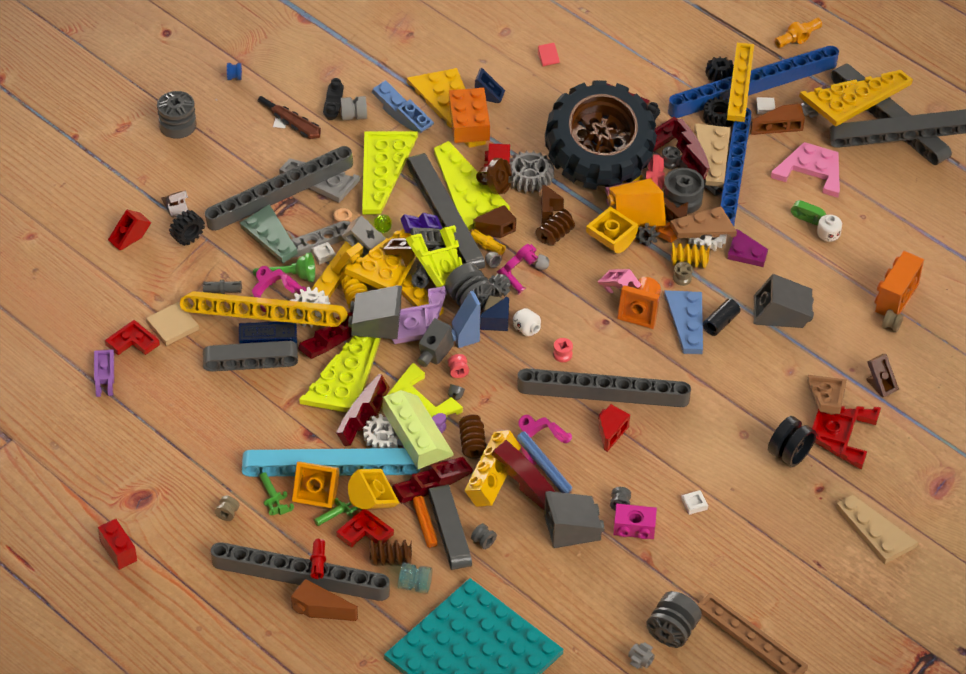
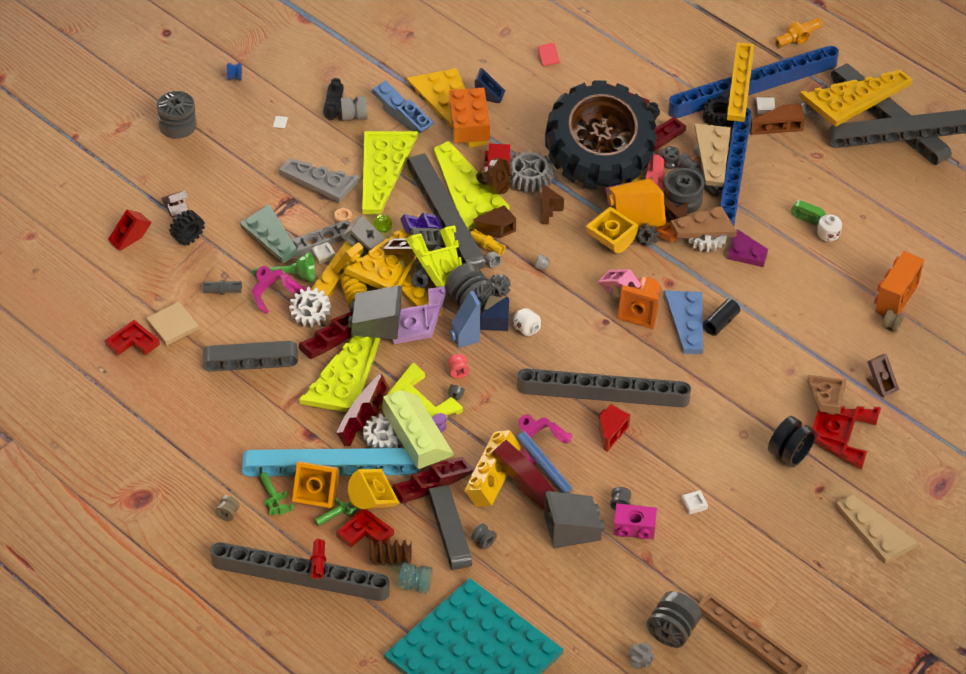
(104, 371): medium lavender hinge -> none
(117, 544): red brick -> none
(267, 332): brick -> none
(271, 306): yellow beam -> none
(279, 188): dark grey beam -> none
(298, 123): copper sword -> none
(321, 603): dark orange slope -> none
(425, 521): orange axle -> none
(435, 343): dark grey torso -> none
(472, 436): reddish brown piece -> none
(525, 253): dark pink piece -> none
(555, 227): reddish brown piece -> none
(563, 350): coral wheel -> none
(682, 273): dark tan wheel -> none
(690, 255): yellow piece -> none
(692, 151): dark red slope -> none
(719, 68): black gear -> none
(783, 303): dark grey slope -> none
(814, 162): bright pink wing -> none

